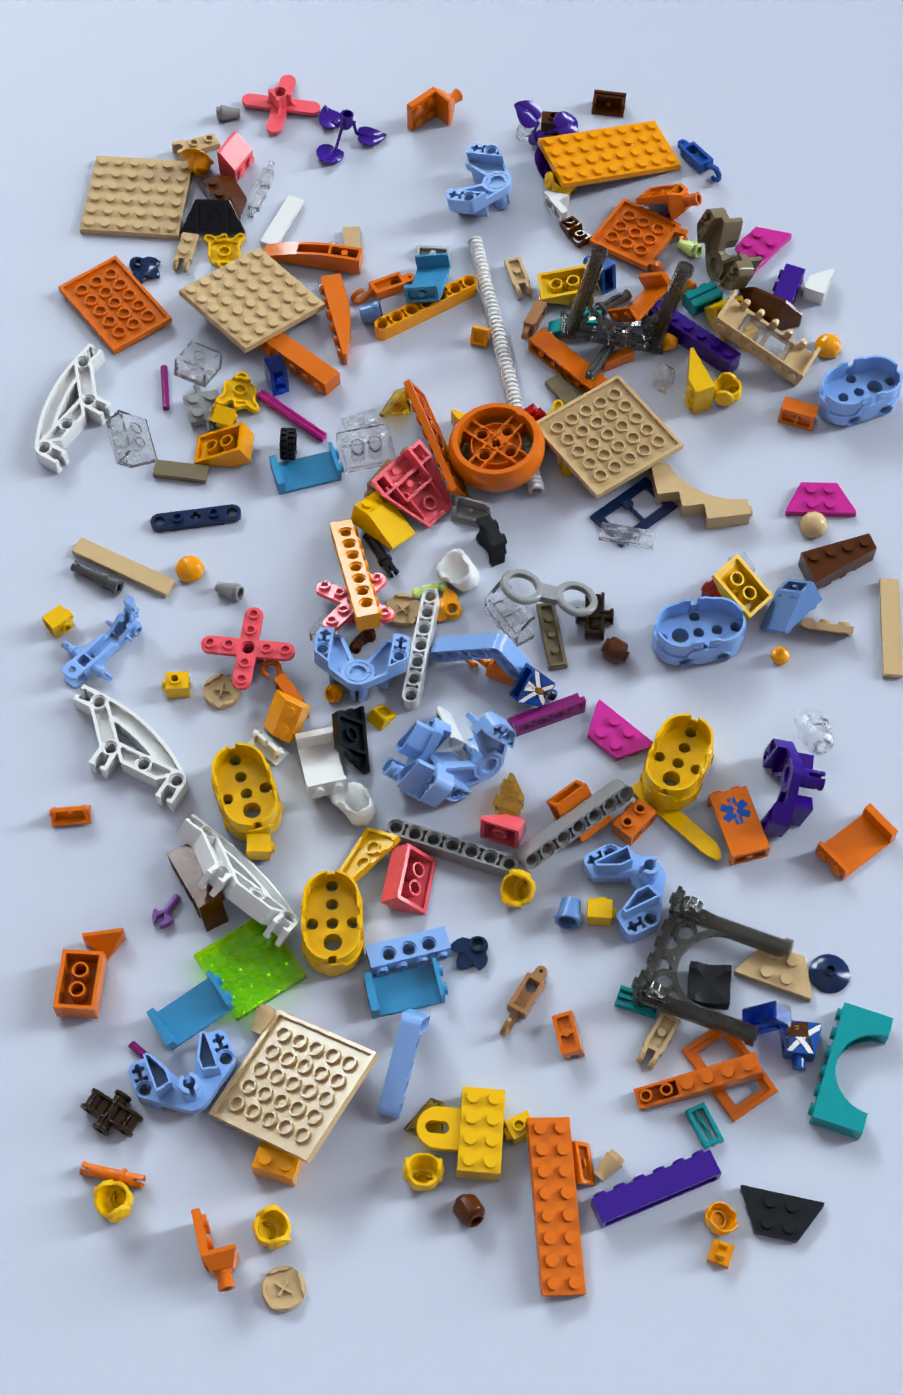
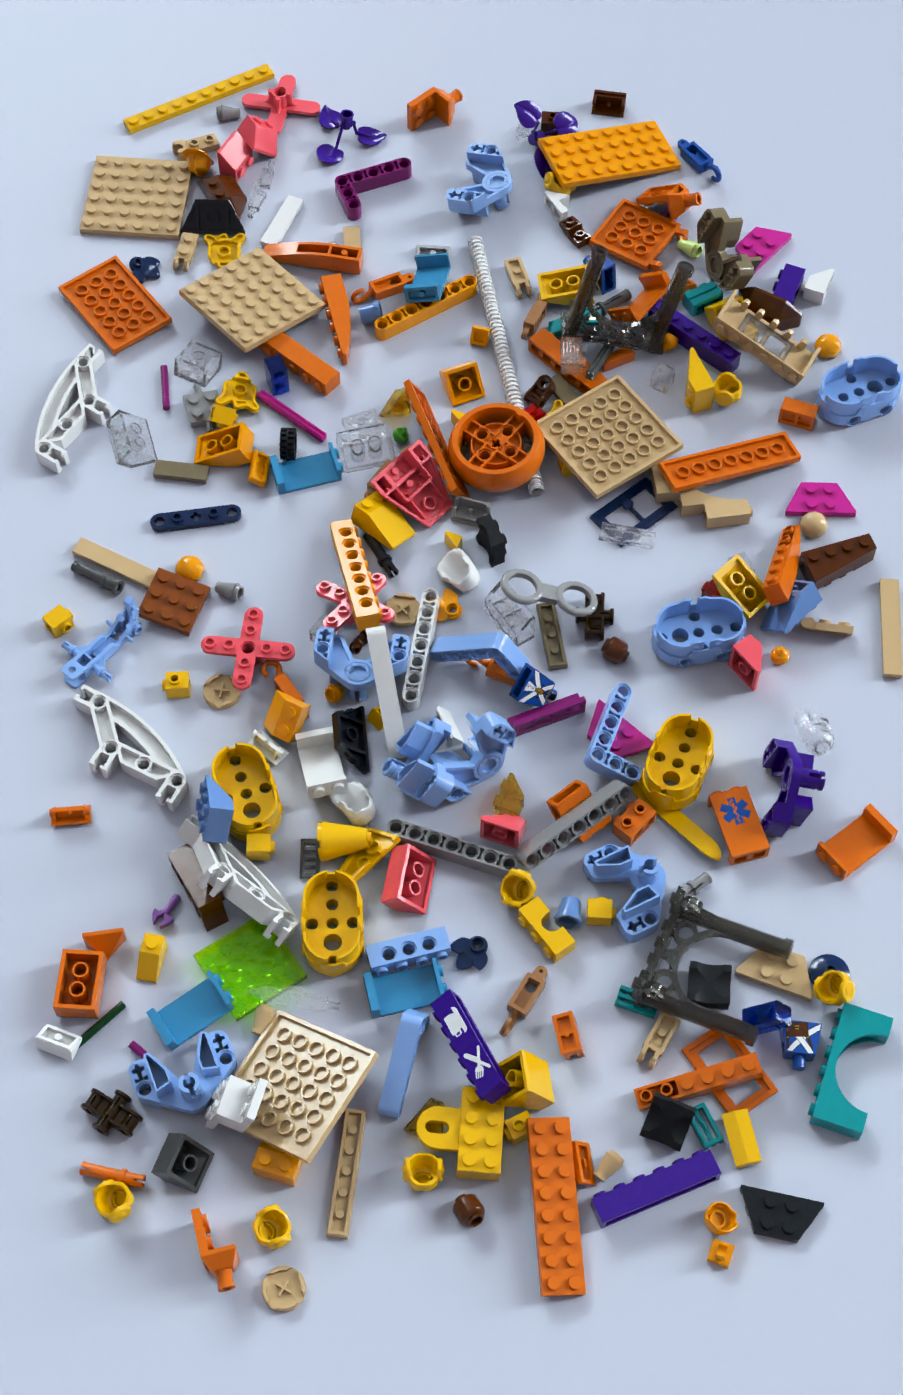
(58, 1042): none -> white slope
(102, 1022): none -> dark green bar
(151, 957): none -> yellow slope
(173, 601): none -> dark orange plate
(183, 1162): none -> dark grey slope
(198, 98): none -> yellow plate
(214, 812): none -> medium blue slope
(235, 1103): none -> white bracket
(258, 468): none -> light orange plate
(259, 135): none -> coral slope
(304, 999): none -> clear piece
(309, 843): none -> clear smoke slope
(340, 840): none -> yellow cone
(346, 1173): none -> tan tile
(366, 179): none -> magenta beam
(386, 688): none -> white beam
(400, 435): none -> bright green piece
(417, 593): yellowish green axle -> none
(453, 540): none -> yellow slope
(462, 382): none -> light orange slope
(470, 1046): none -> dark purple brick
(529, 1081): none -> yellow slope
(538, 394): none -> reddish brown piece
(554, 943): none -> yellow arch
(571, 355): none -> clear brick
(607, 735): none -> light blue beam
(667, 1121): none -> black brick
(693, 887): none -> light grey pin
(729, 462): none -> orange plate
(741, 1138): none -> yellow piece
(746, 660): none -> coral slope
(783, 566): none -> orange slope
(834, 988): none -> yellow hair

